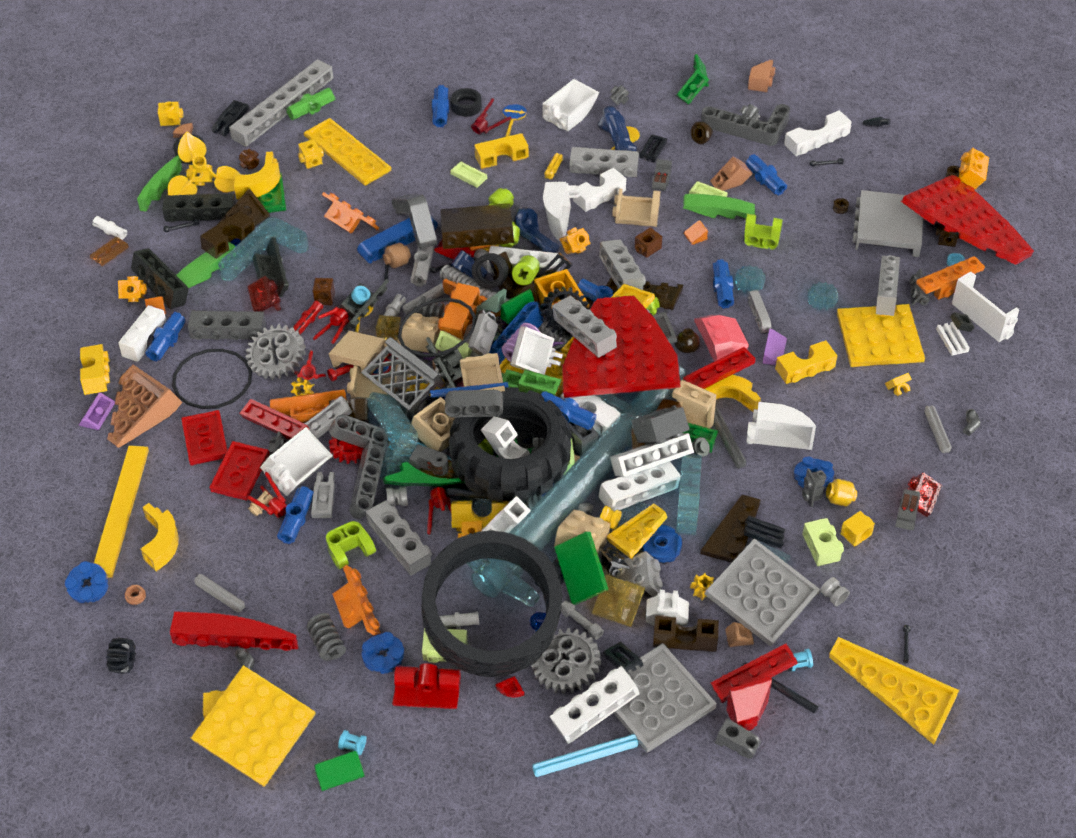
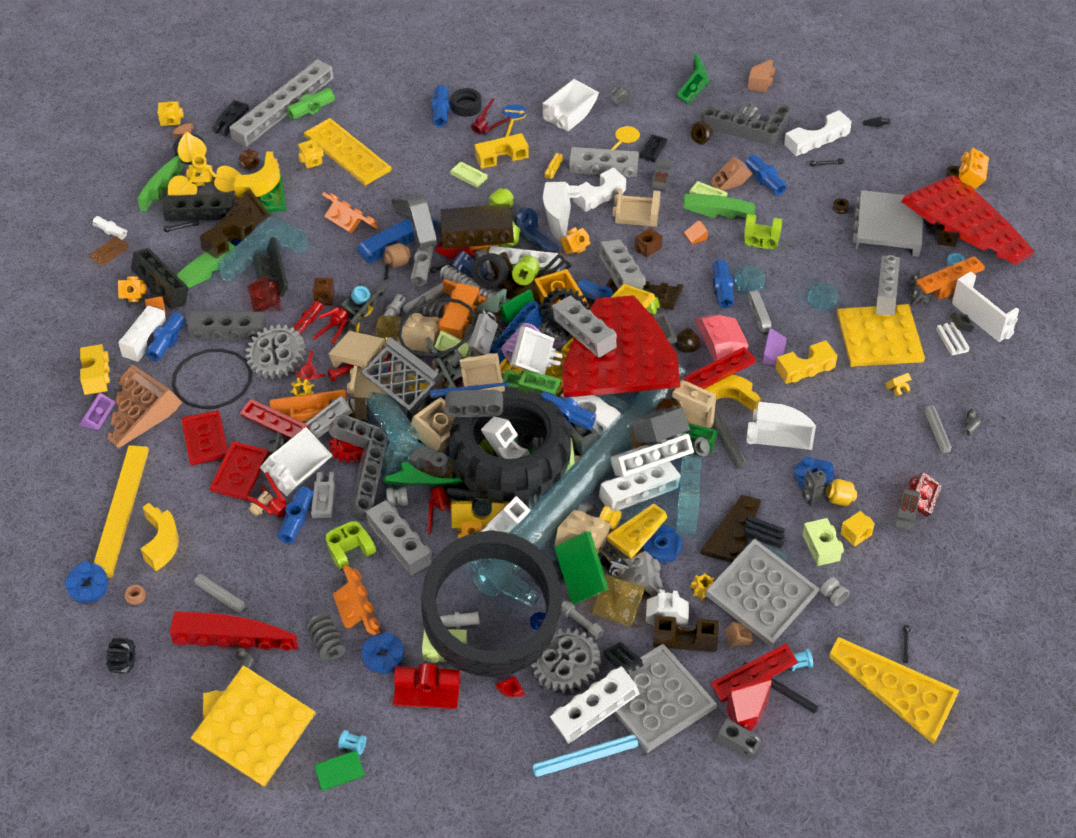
(614, 123): dark blue hair -> none

